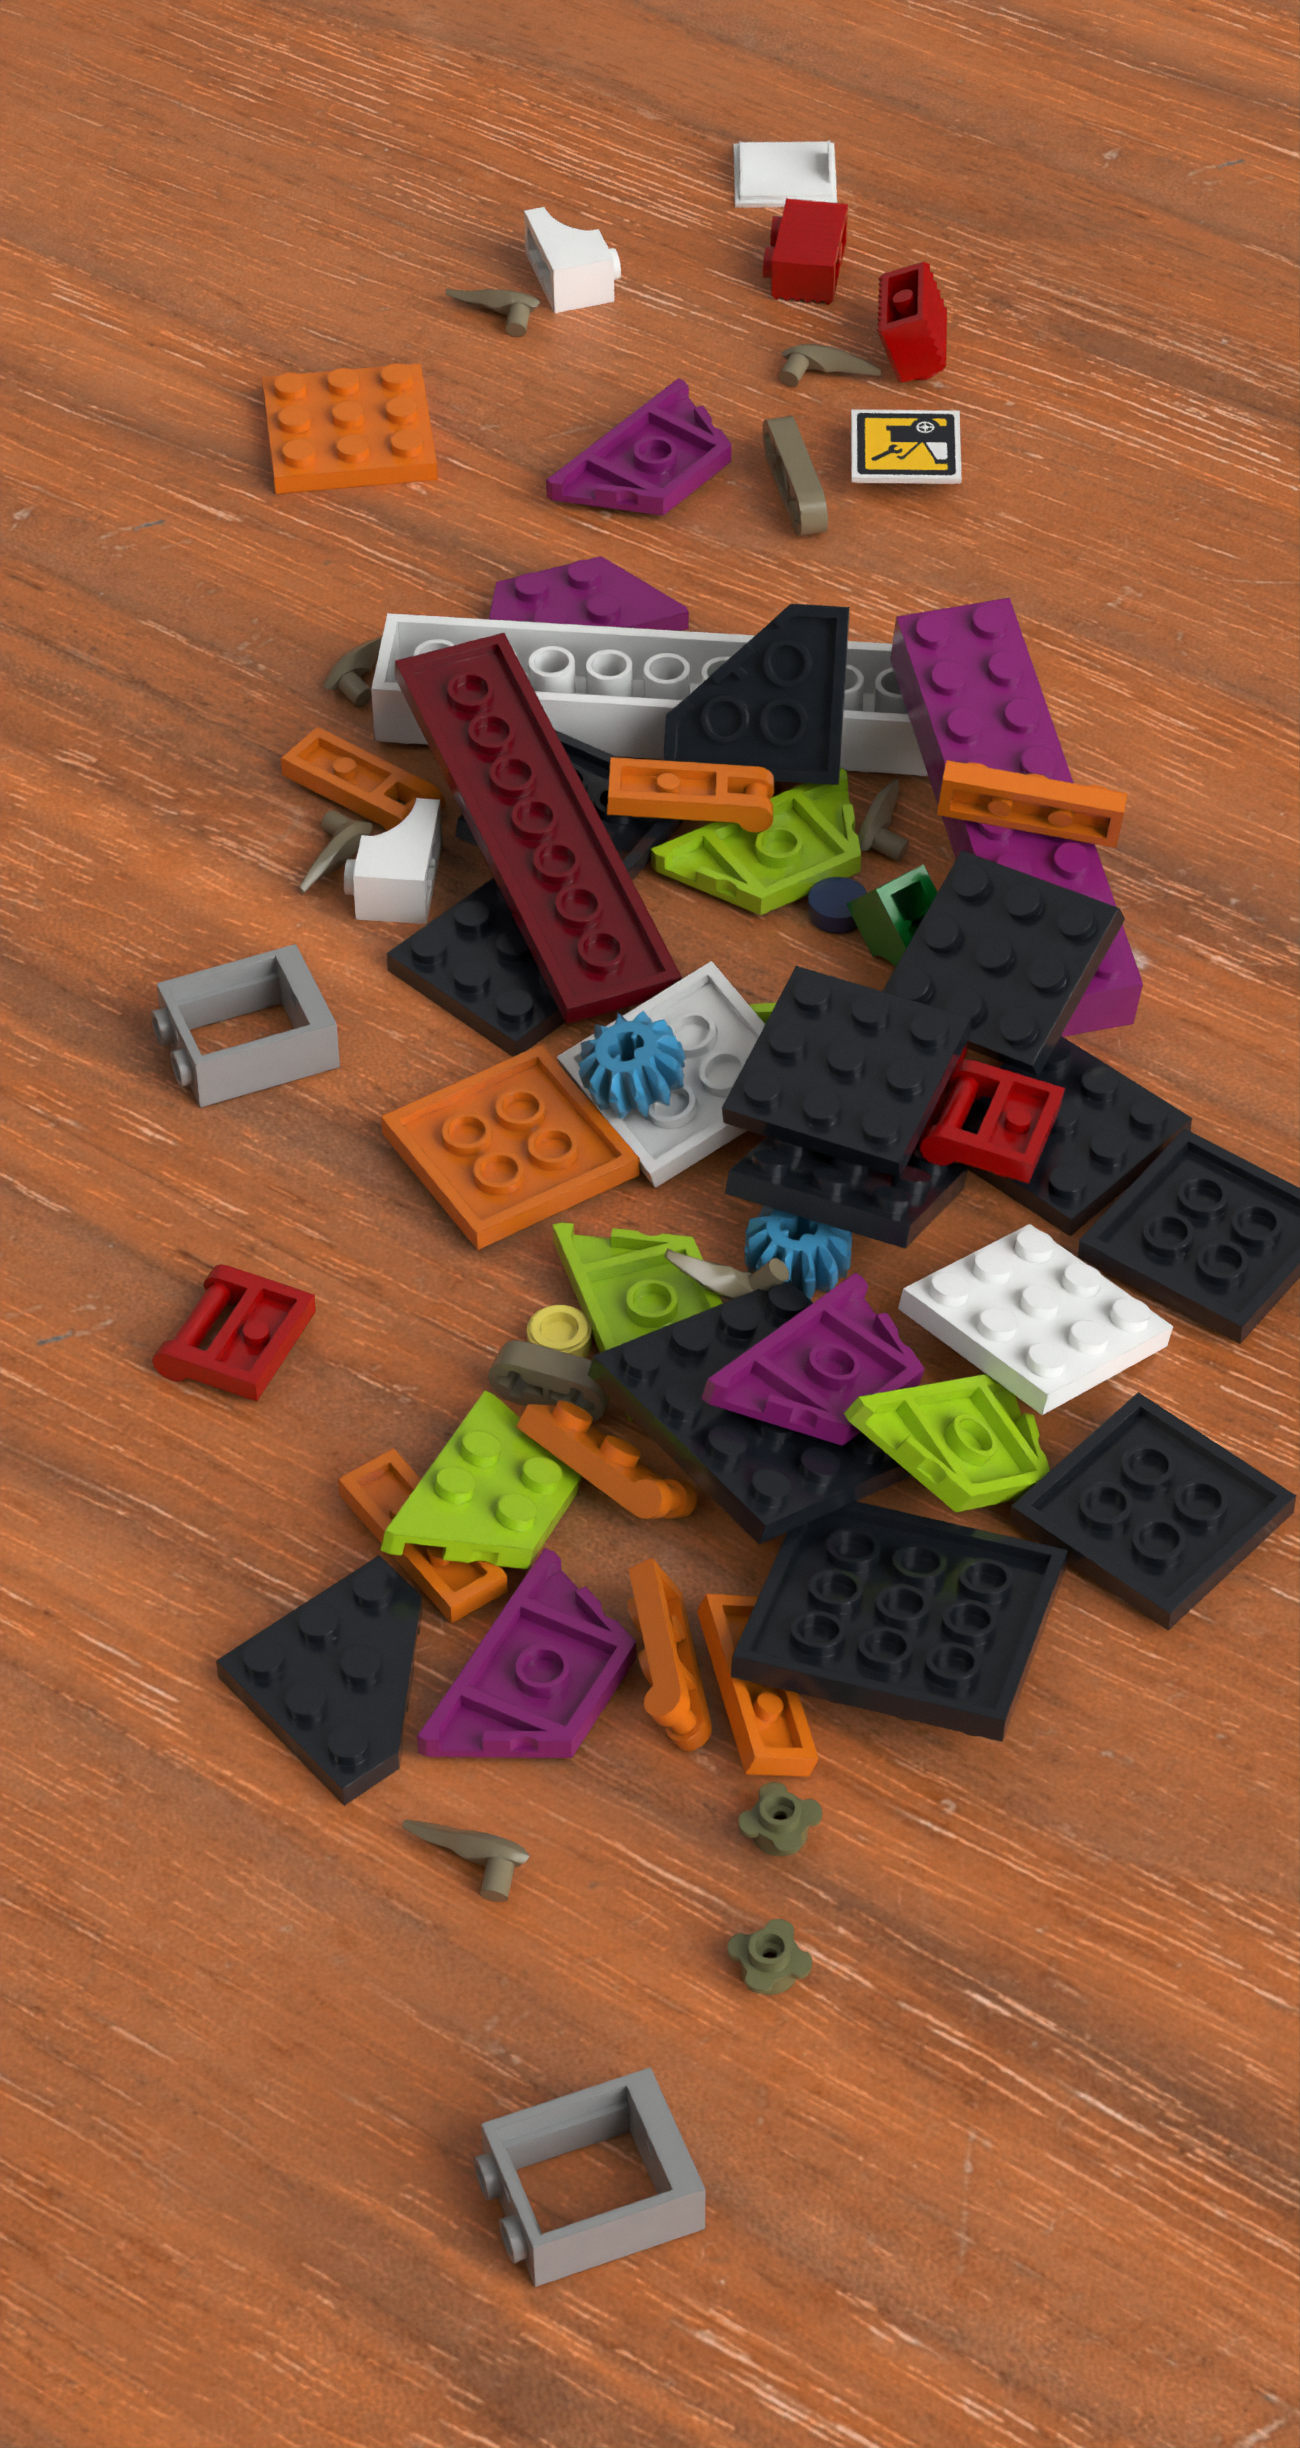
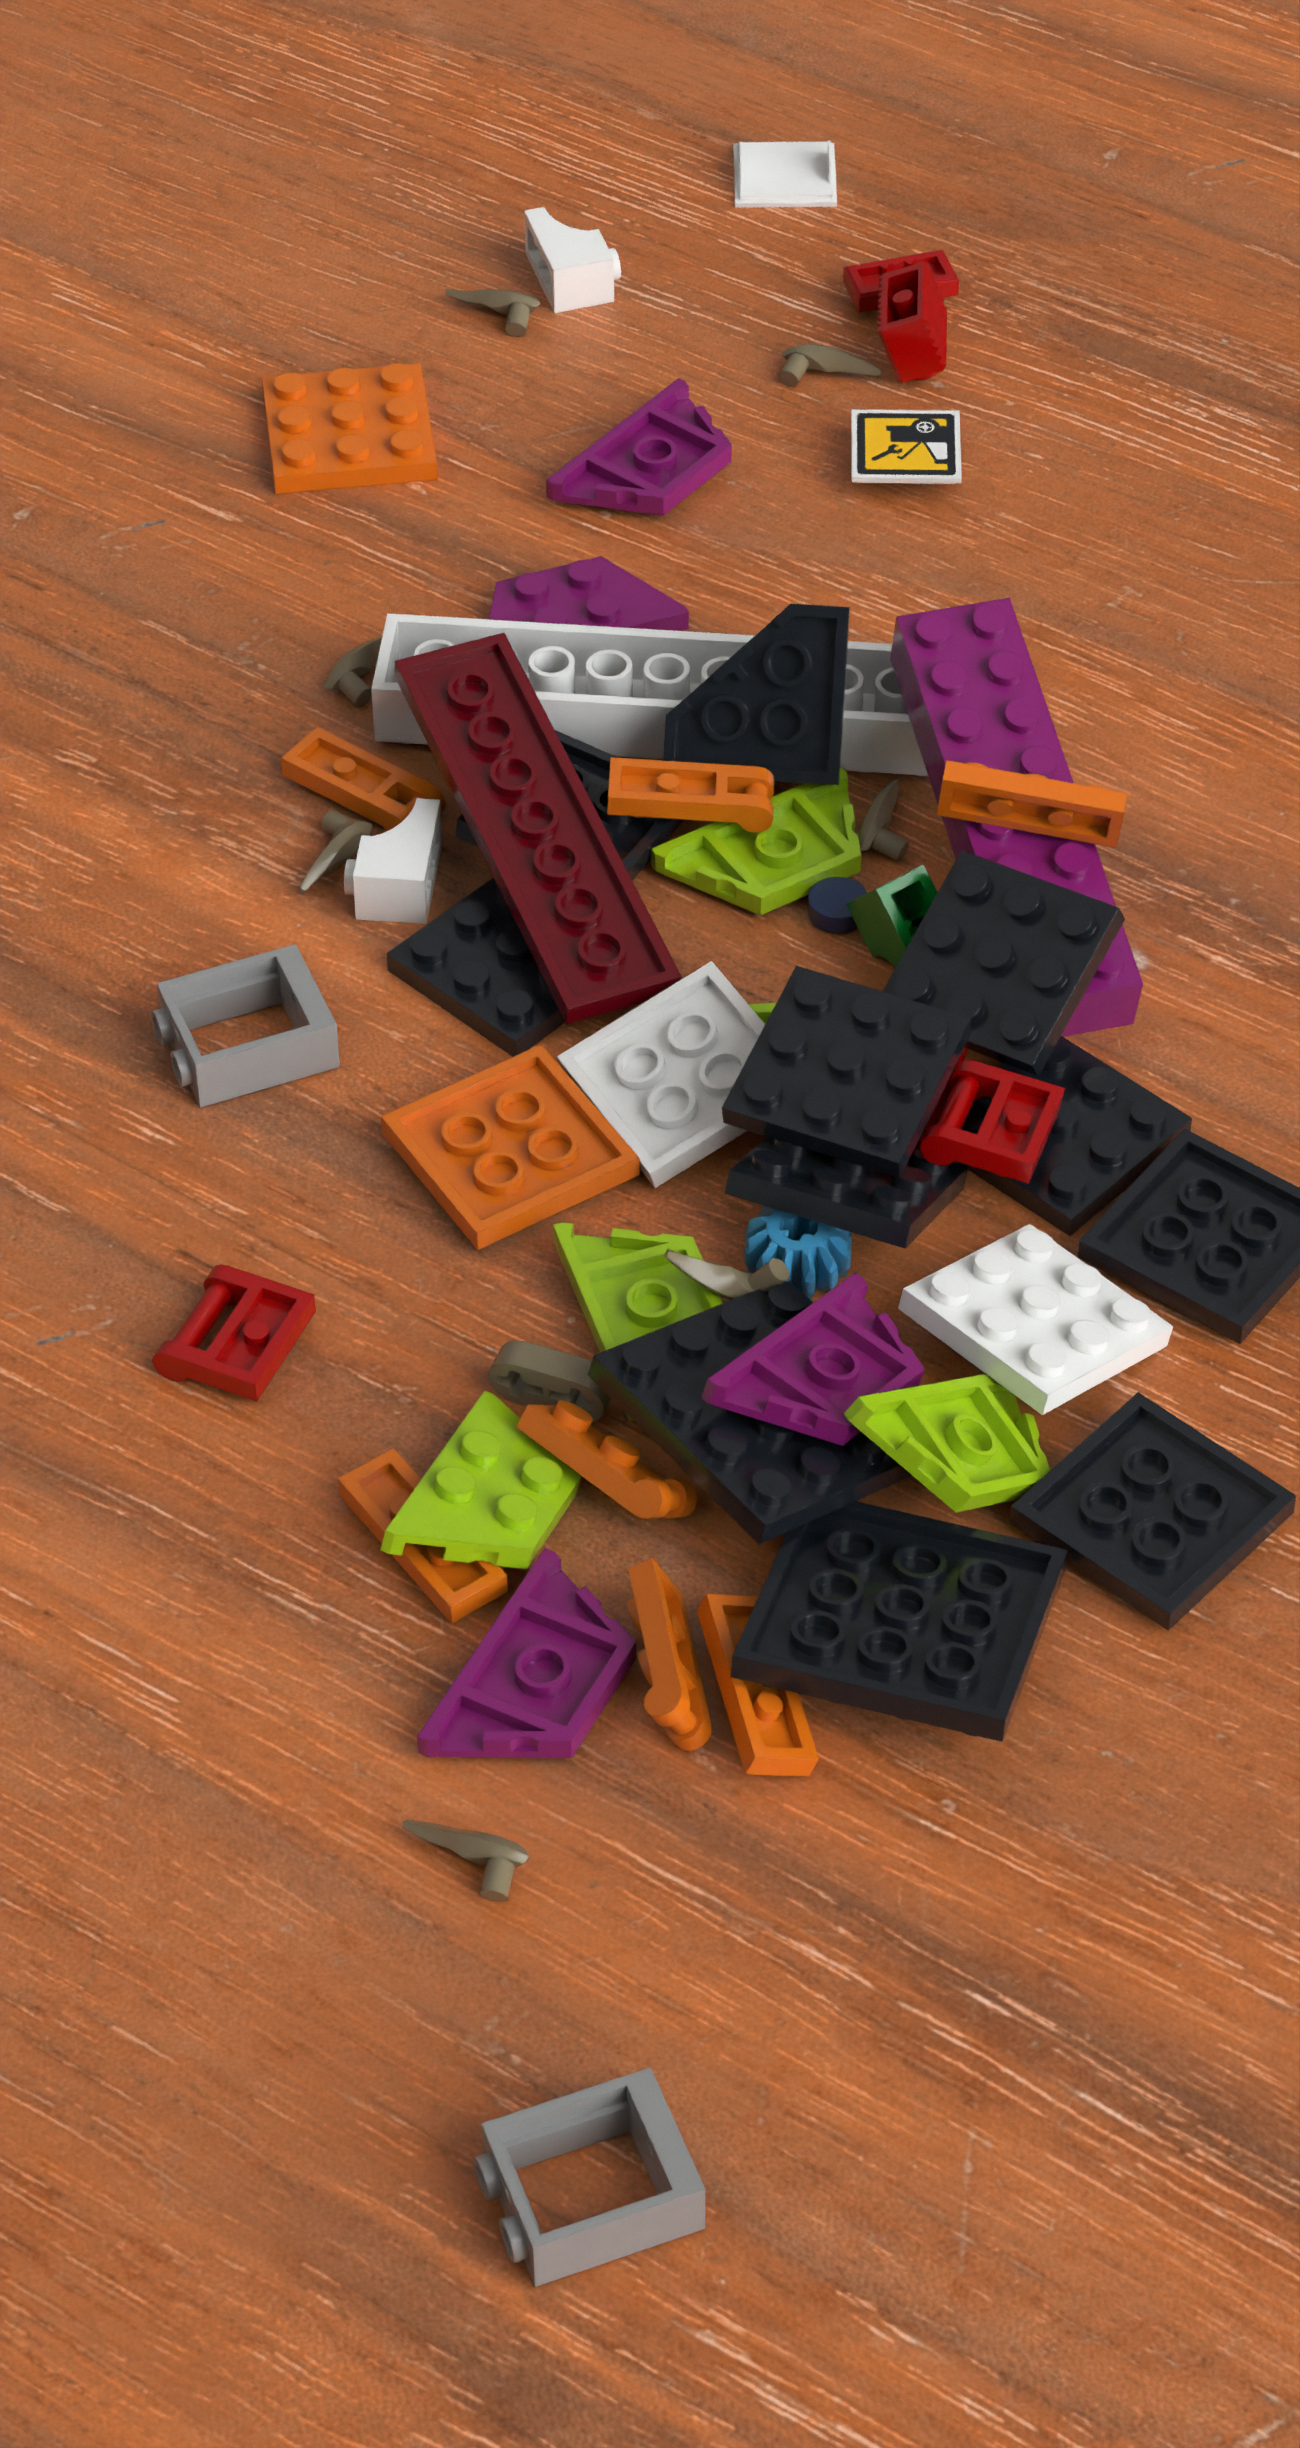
(336, 1677): black plate -> none
(561, 1329): light yellow tile -> none
(632, 1065): dark azure gear -> none
(775, 1835): olive plate -> none
(775, 1974): olive plate -> none
(795, 476): dark tan beam -> none
(806, 250): red brick -> none
(863, 279): none -> red plate

